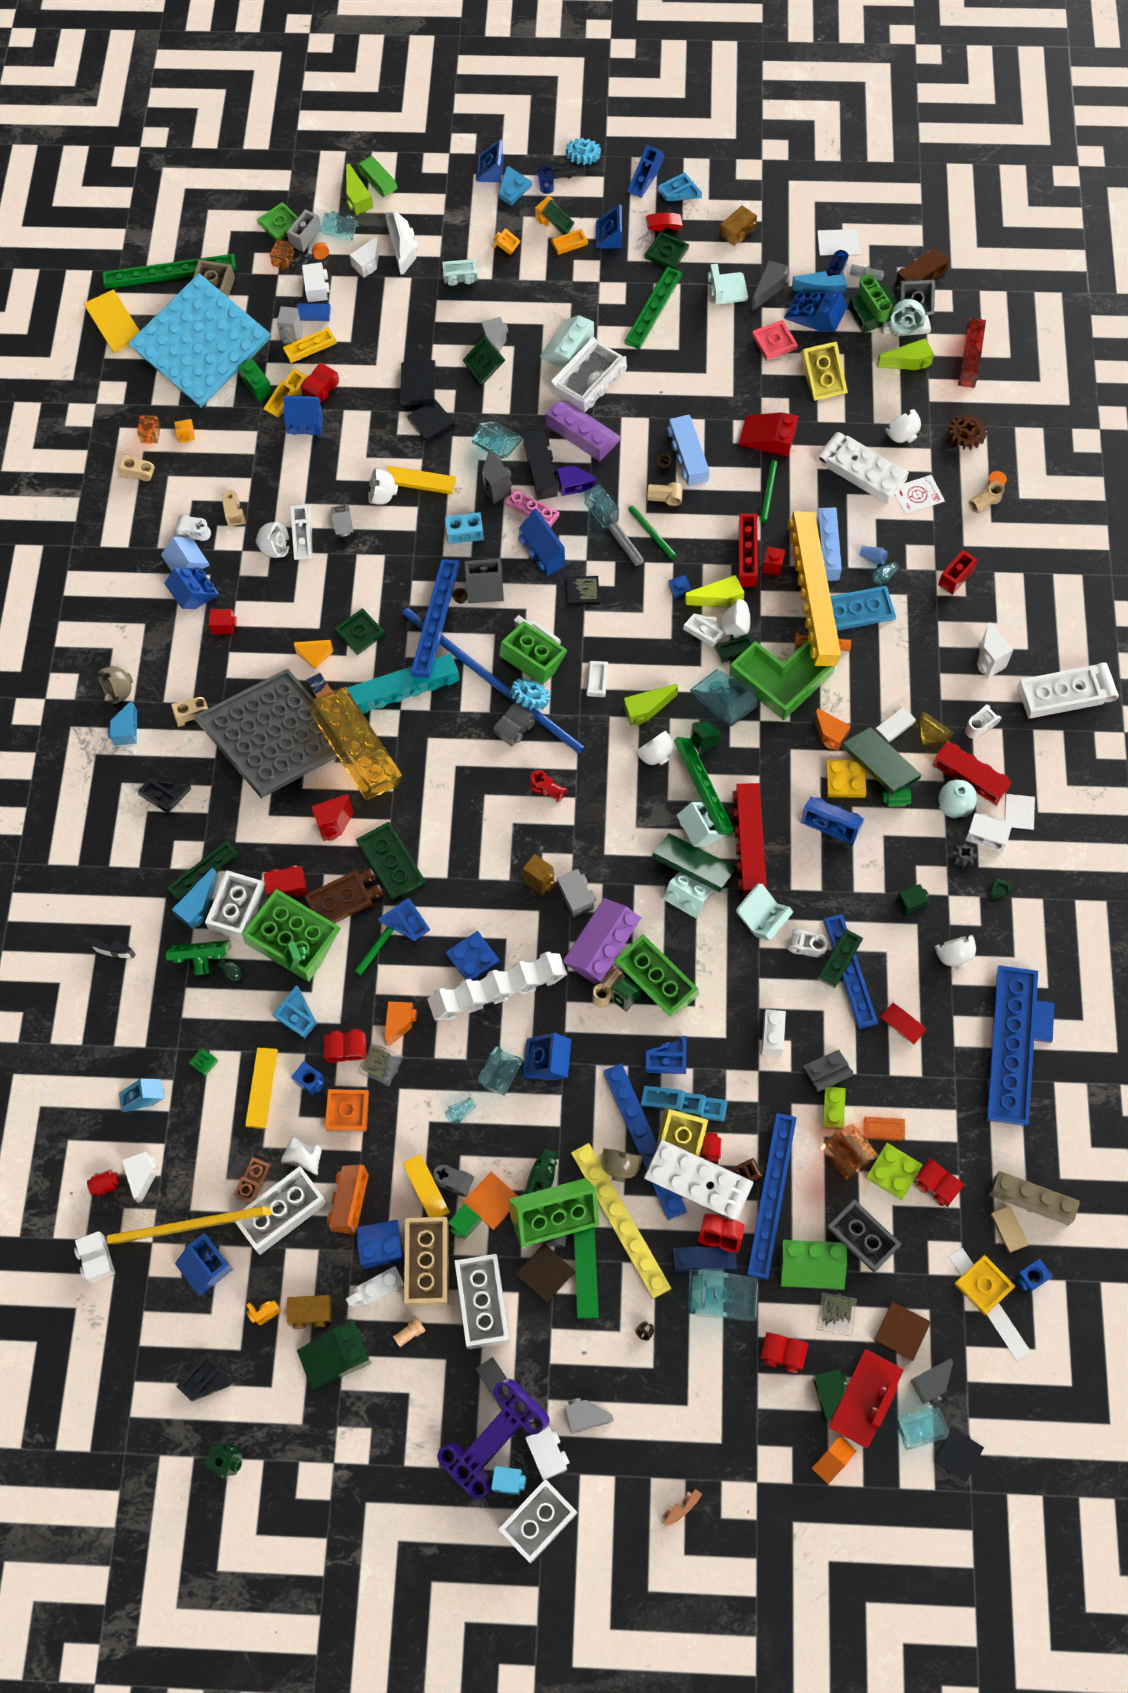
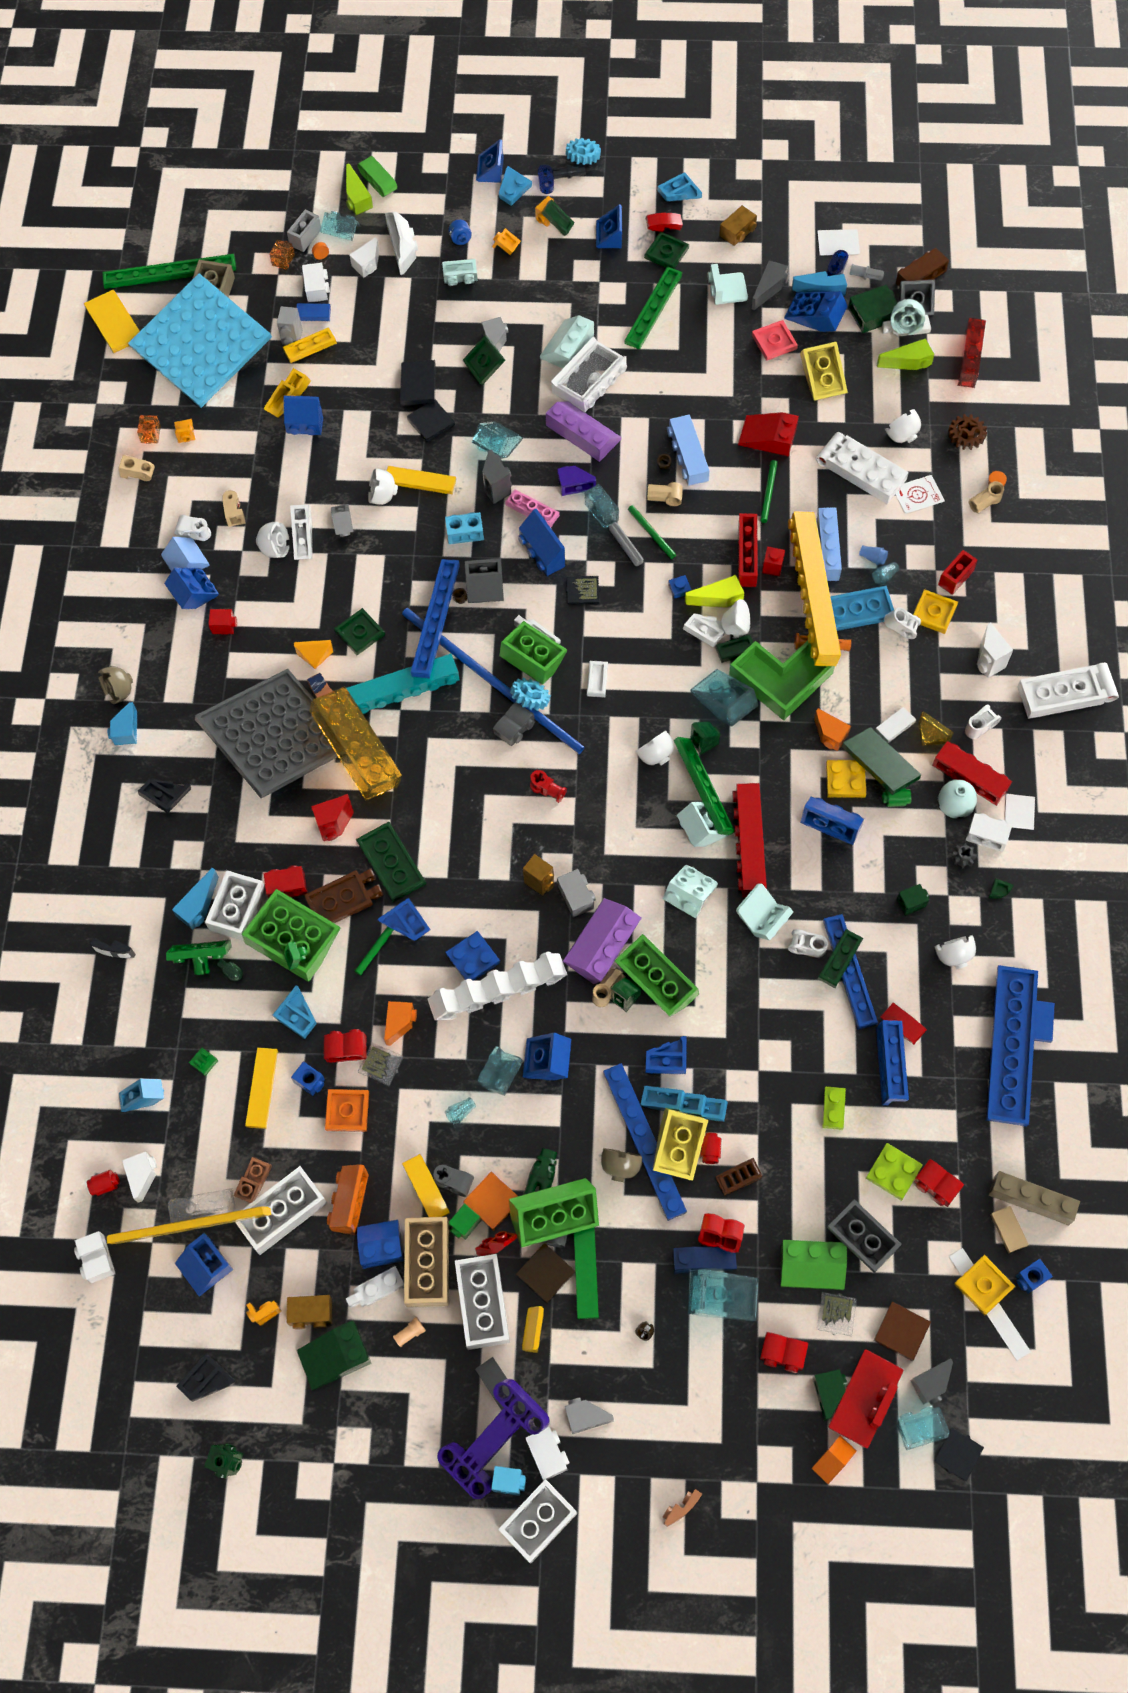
(187, 709): tan leg -> none
(201, 1205): none -> clear brick
(216, 859): dark green tile -> none
(255, 380): green brick -> none
(277, 221): bright green tile -> none
(302, 1155): white hair -> none
(320, 382): red brick -> none
(460, 232): none -> blue head
(494, 1245): none -> red slope
(533, 1329): none -> yellow slope
(540, 464): black brick -> none
(569, 241): light orange tile -> none
(621, 1222): light yellow plate -> none
(645, 705): lime slope -> none
(646, 171): blue slope -> none
(688, 1177): white hinge -> none
(694, 862): dark green tile -> none
(771, 1196): blue plate -> none
(773, 1033): white brick -> none
(828, 1070): dark grey plate -> none
(849, 1151): clear orange slope -> none
(874, 298): bright green beam -> none
(884, 1128): clear orange tile -> none
(892, 1062): none -> blue fence
(902, 622): none -> white piece
(935, 611): none -> yellow tile

